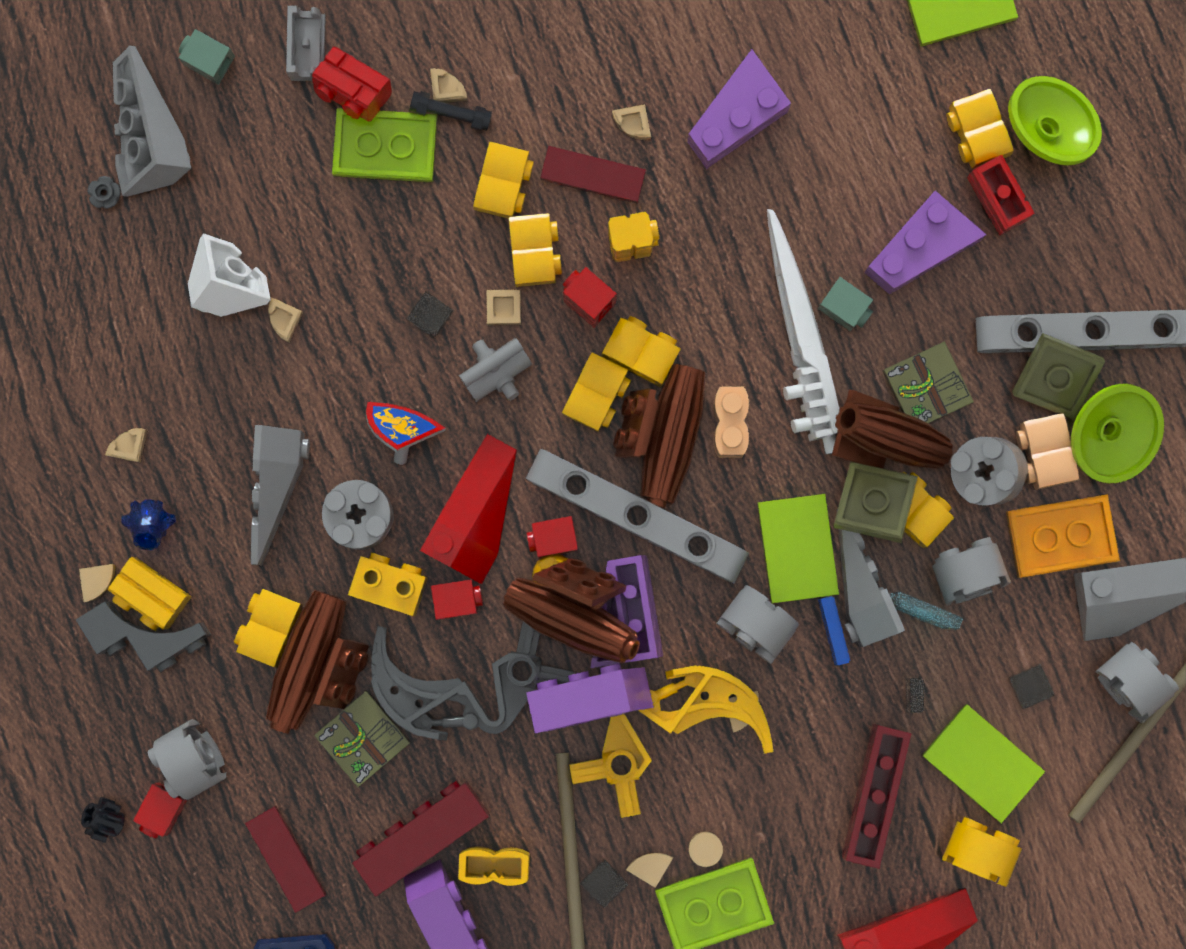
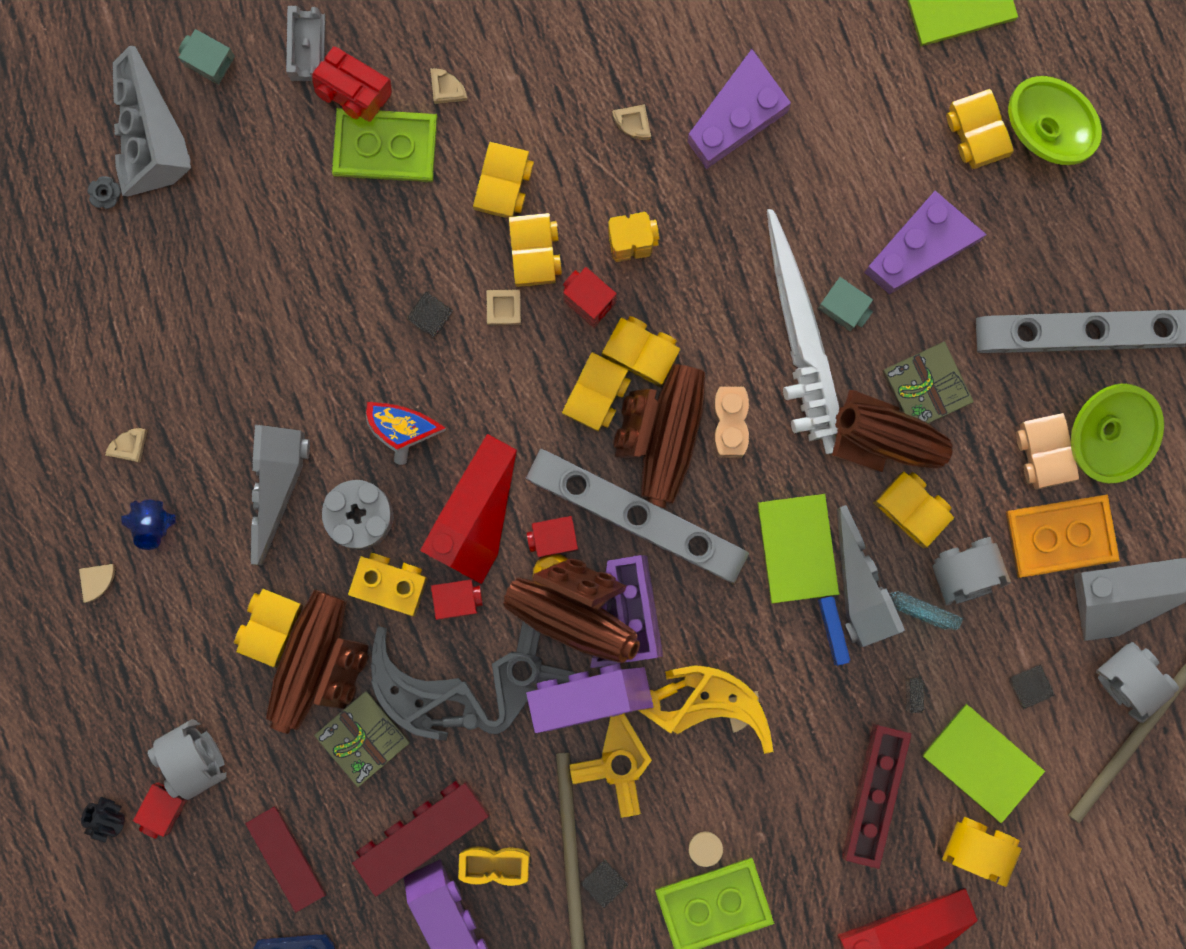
(109, 630): dark grey arch -> none
(148, 594): yellow brick -> none
(222, 281): white slope -> none
(283, 318): tan tile -> none
(478, 118): black bar -> none
(495, 369): light grey pin -> none
(593, 174): dark red tile -> none
(650, 867): tan tile -> none
(758, 623): light grey brick -> none
(875, 502): olive tile -> none
(1000, 195): red brick -> none
(1005, 481): light grey brick -> none
(1058, 376): olive tile -> none

